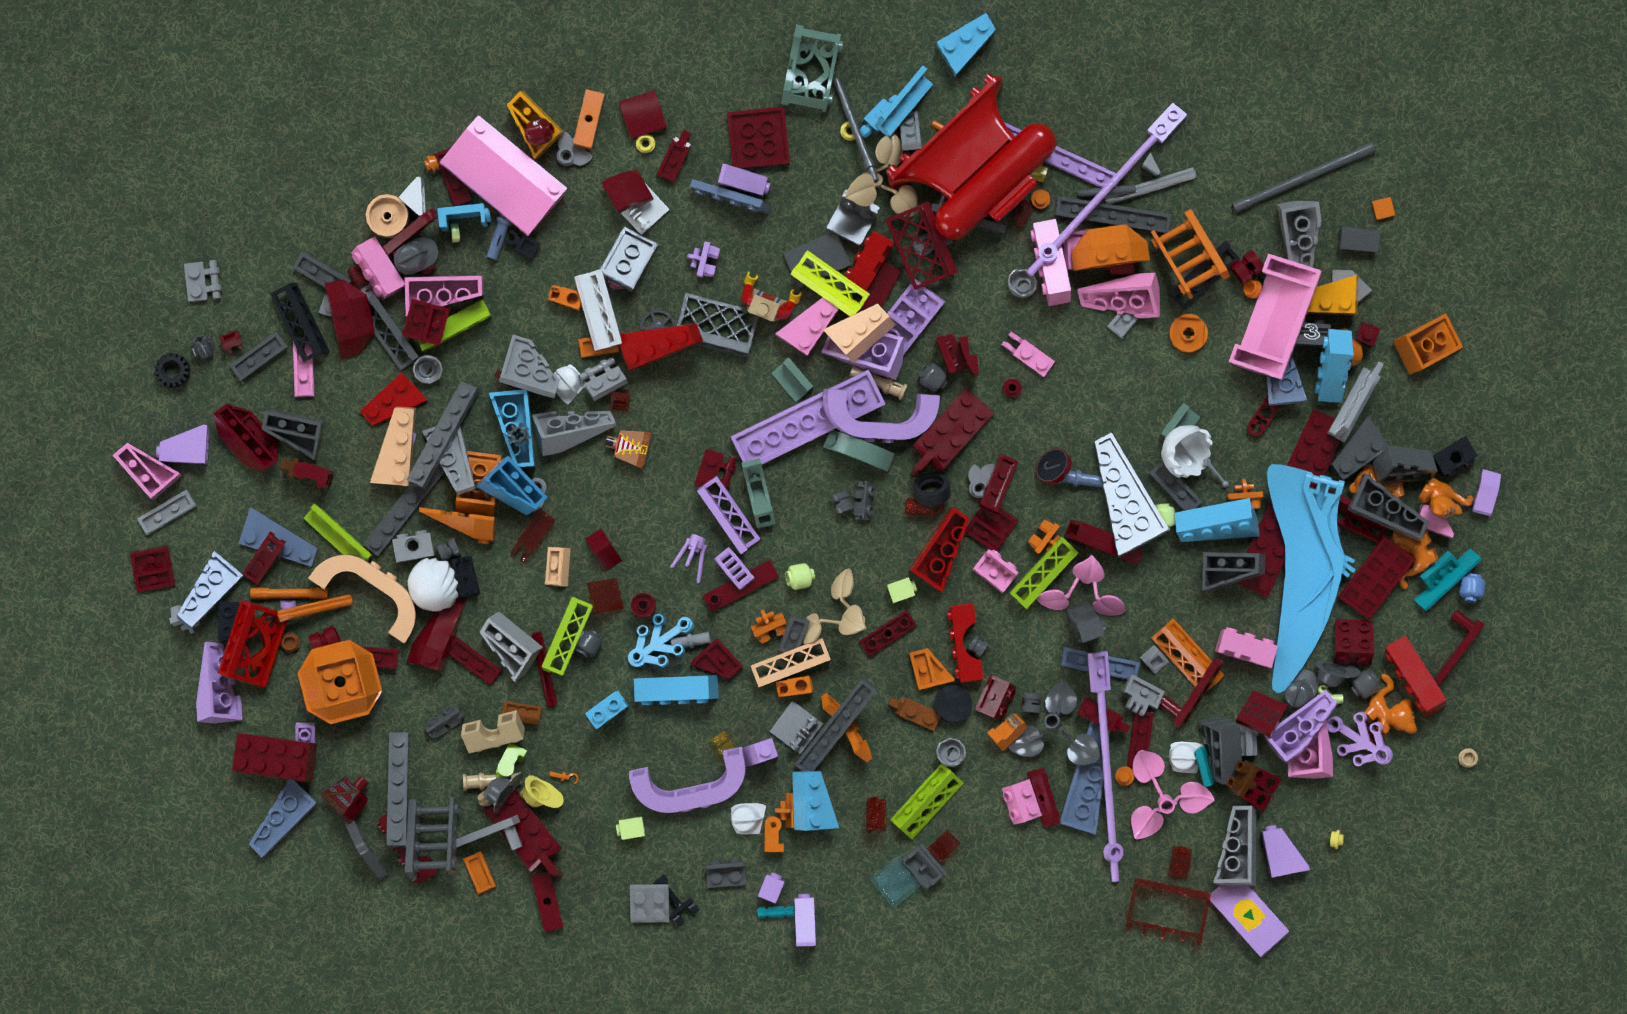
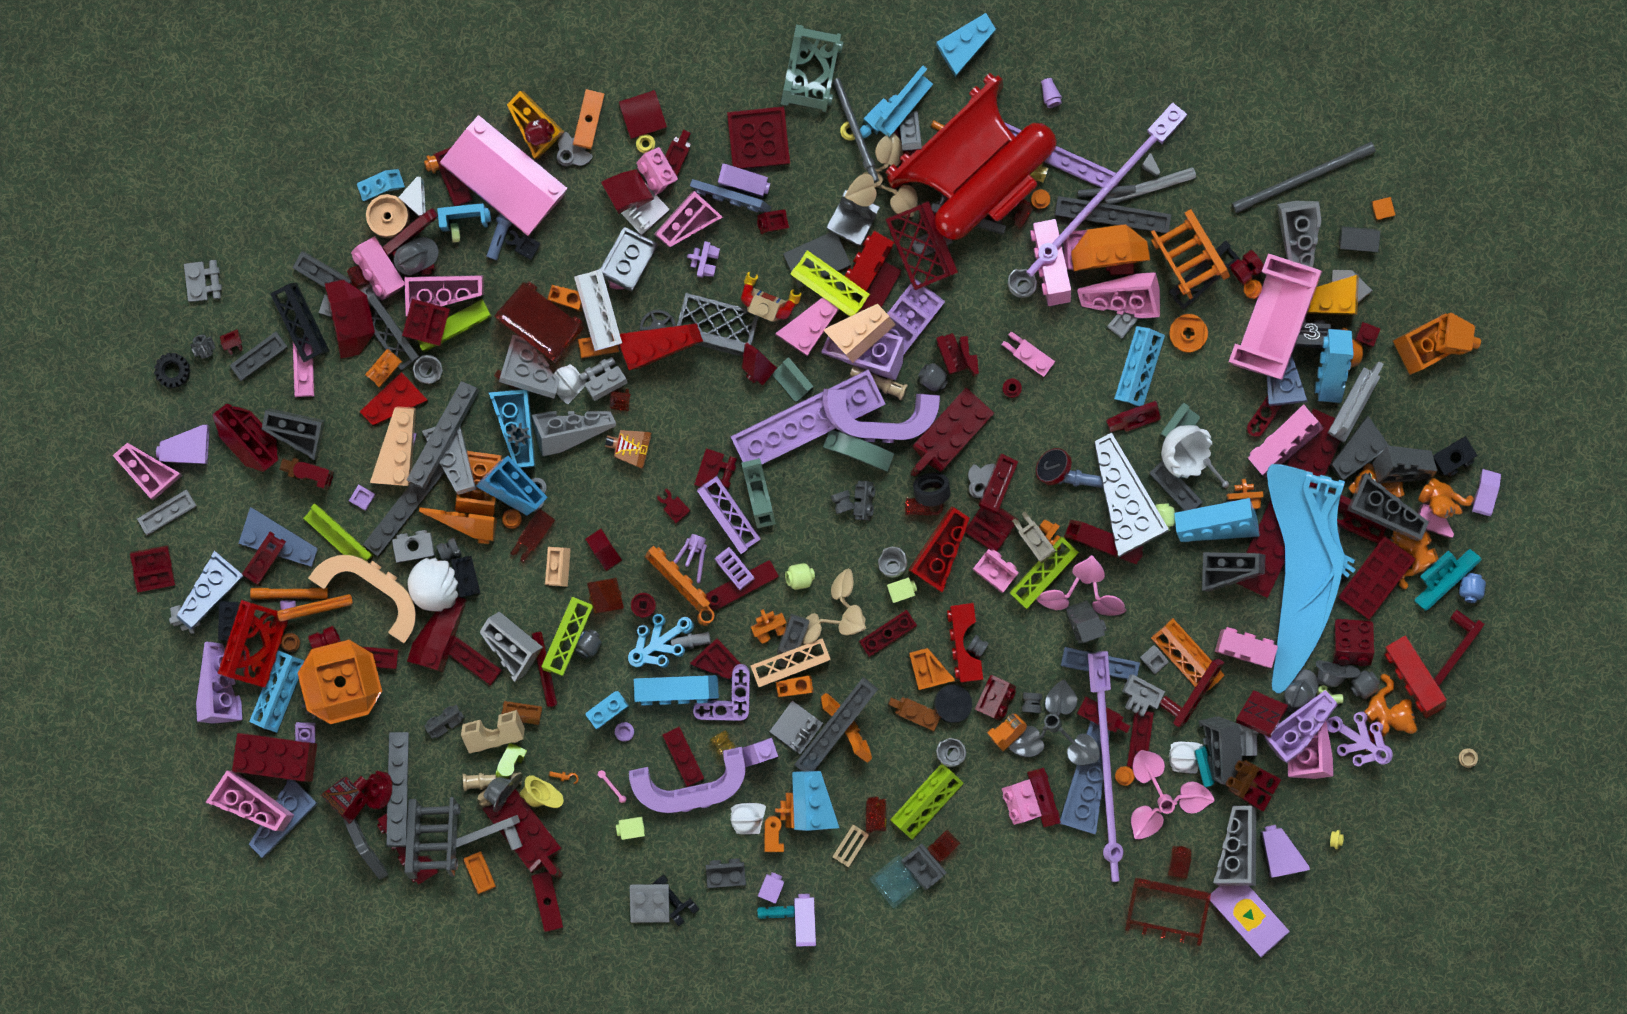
(246, 800): none -> bright pink wedge
(279, 693): none -> medium azure fence
(362, 497): none -> lavender tile
(378, 790): none -> dark red tile
(380, 183): none -> medium azure bracket
(383, 367): none -> orange hips
(511, 519): none -> orange plate
(539, 322): none -> clear red windscreen
(622, 799): none -> bright pink hinge
(624, 731): none -> lavender tile
(656, 170): none -> bright pink bracket
(675, 508): none -> dark red plate
(681, 583): none -> orange hinge
(683, 756): none -> dark red plate
(687, 219): none -> bright pink wedge
(730, 706): none -> lavender beam
(756, 365): none -> dark red slope
(772, 221): none -> dark red bracket
(841, 859): none -> tan tile
(890, 555): none -> light grey hair
(1035, 539): none -> dark tan hinge
(1050, 93): none -> lavender cone
(1134, 417): none -> dark red hinge
(1137, 365): none -> medium azure fence
(1286, 440): none -> bright pink wedge
(1455, 335): none -> orange torso

